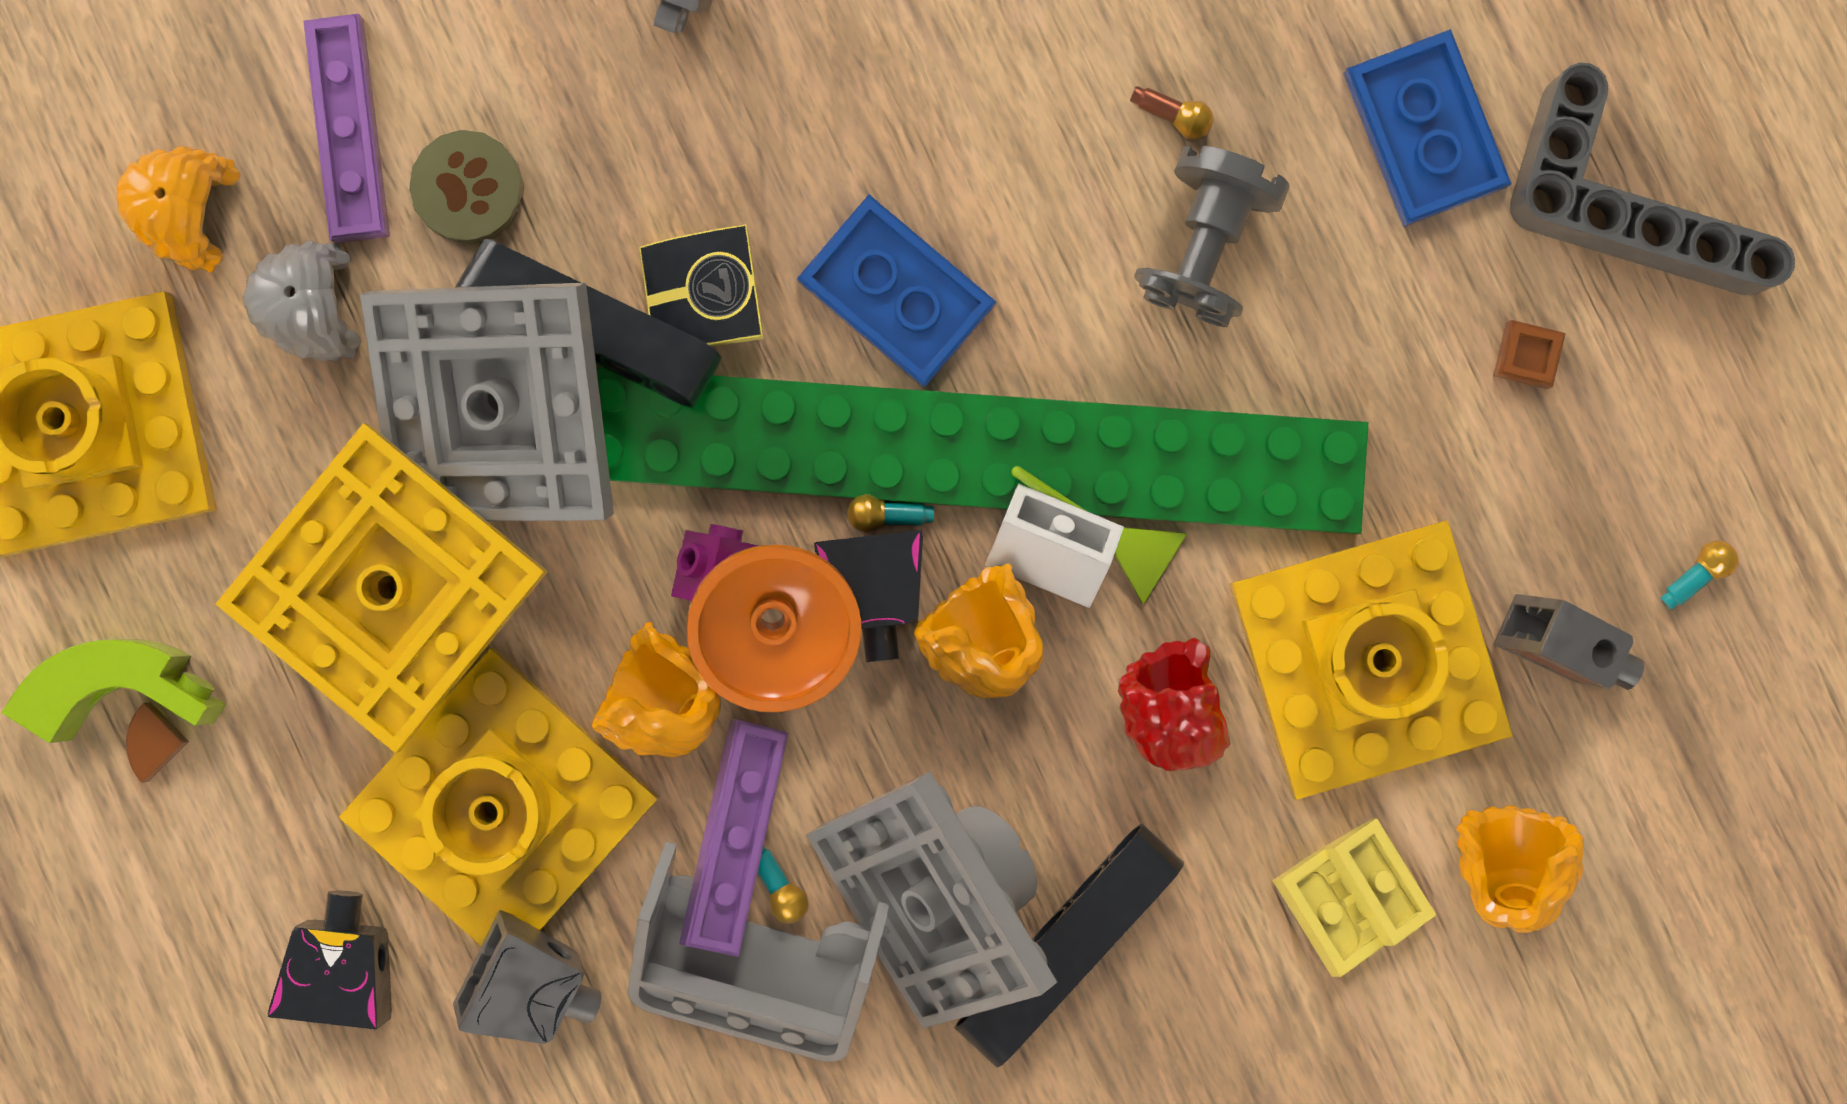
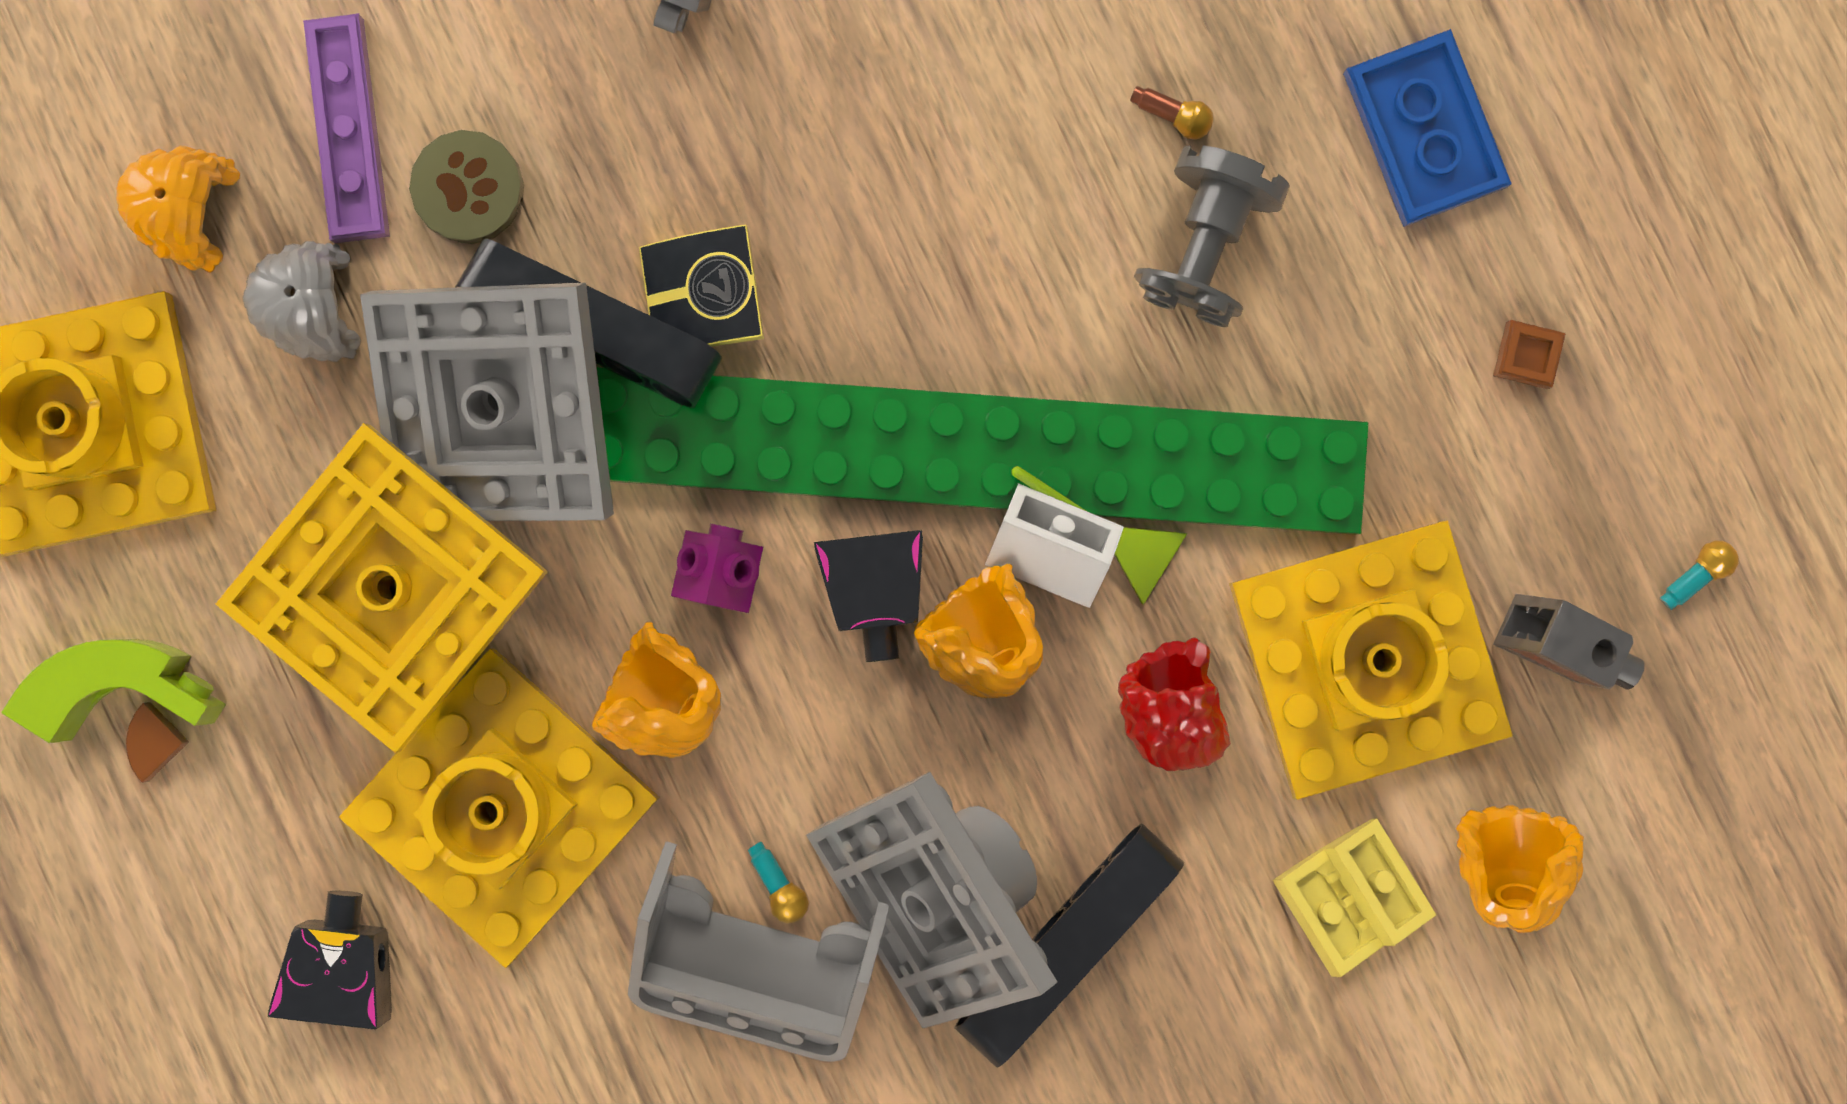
(523, 985): flat silver torso -> none
(734, 838): medium lavender tile -> none
(778, 662): orange dish -> none
(869, 513): piece -> none
(896, 291): blue tile -> none
(1626, 211): dark grey beam -> none

